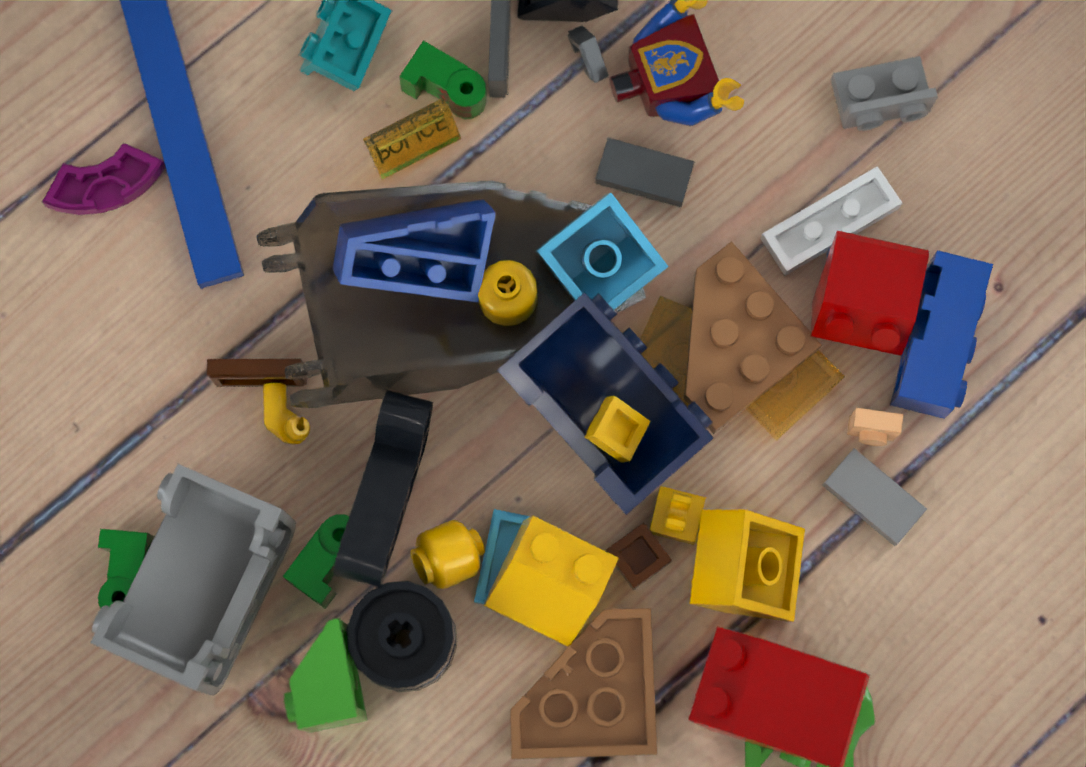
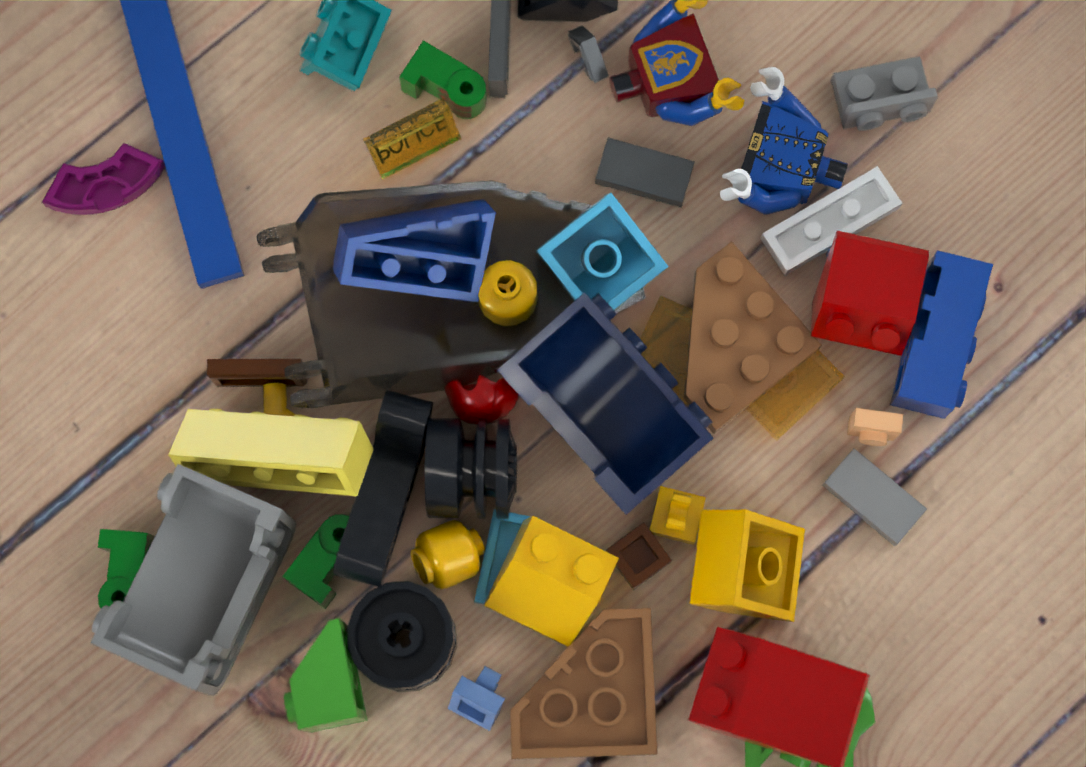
(274, 450): none -> light yellow brick
(468, 468): none -> black wheel
(477, 700): none -> medium blue tile
(481, 400): none -> red hair
(617, 429): yellow tile -> none
(782, 153): none -> blue torso

